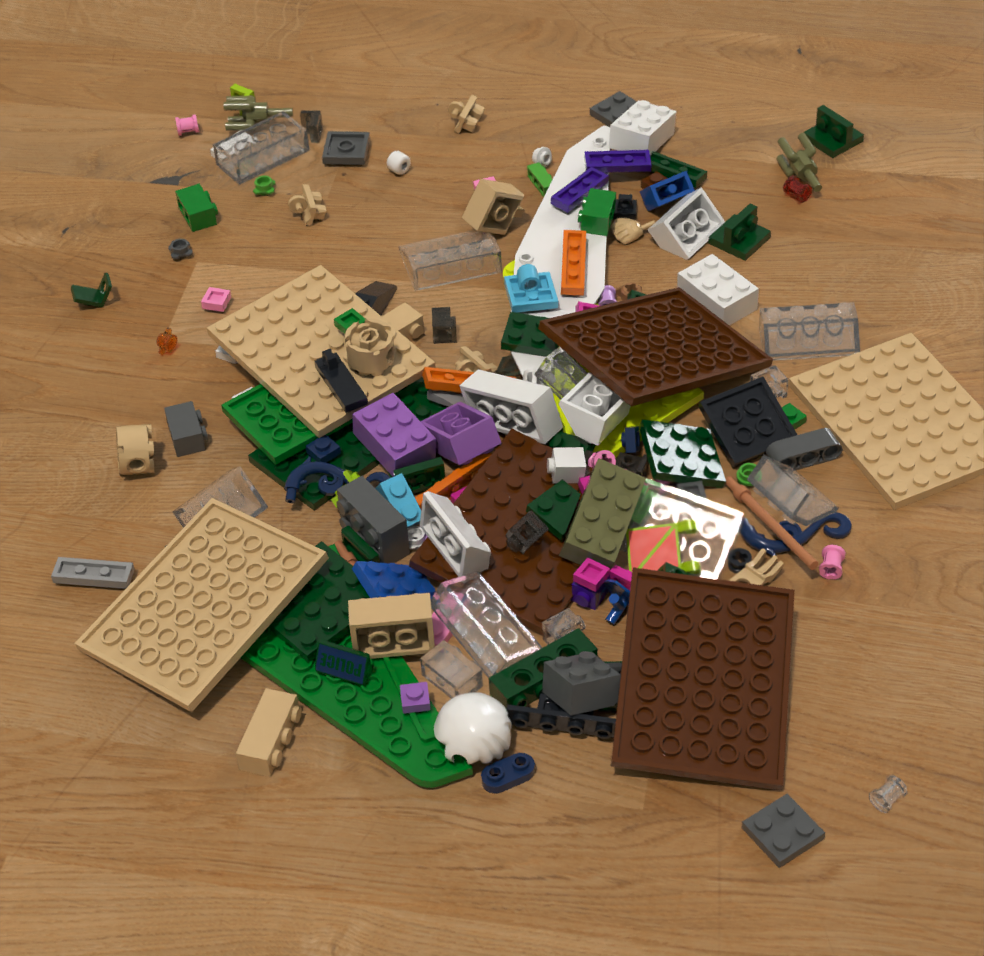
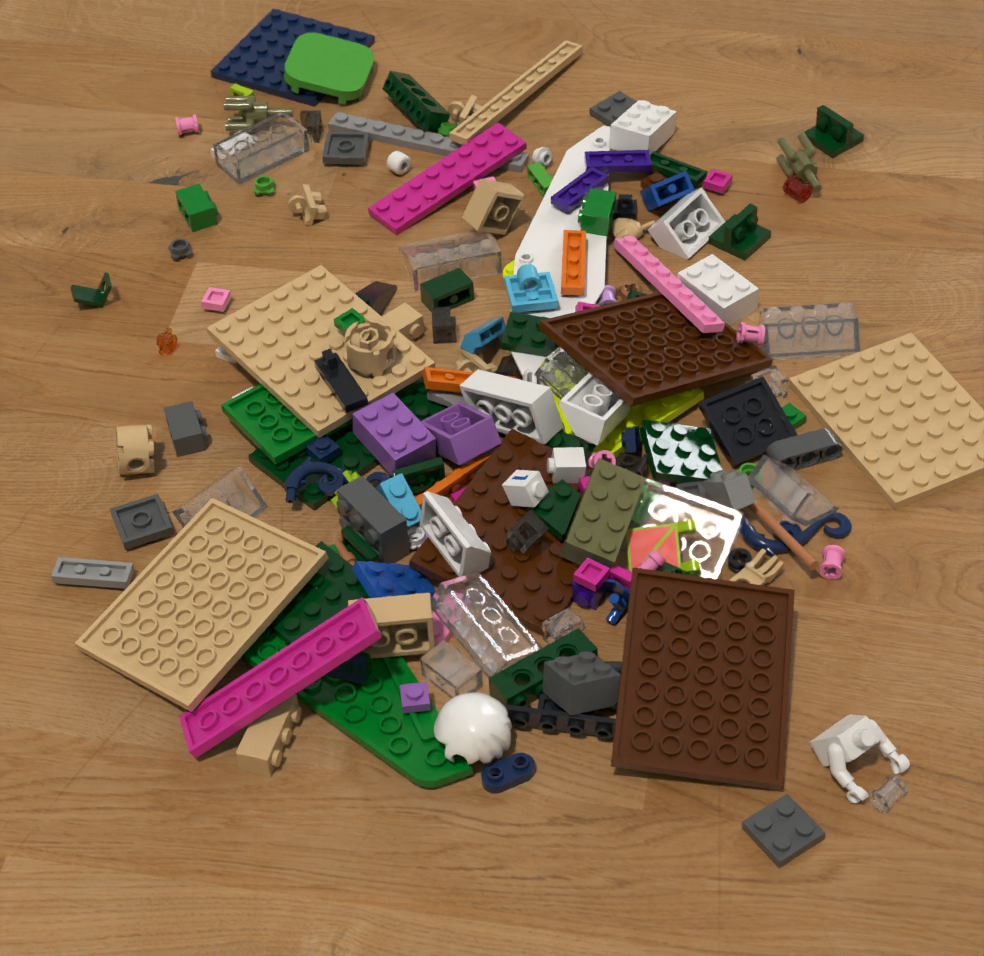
(141, 521): none -> dark grey plate
(262, 54): none -> dark blue plate
(280, 677): none -> dark pink plate
(329, 66): none -> bright green tile
(410, 137): none -> light grey plate
(415, 101): none -> dark green brick
(446, 128): none -> bright green plate
(447, 178): none -> dark pink plate
(447, 290): none -> dark green brick
(483, 335): none -> dark azure piece
(516, 92): none -> tan plate
(525, 488): none -> white brick
(653, 561): none -> bright pink pin
(669, 285): none -> bright pink plate
(717, 181): none -> dark pink plate
(729, 489): none -> light grey brick
(750, 333): none -> bright pink bush
(849, 740): none -> white torso

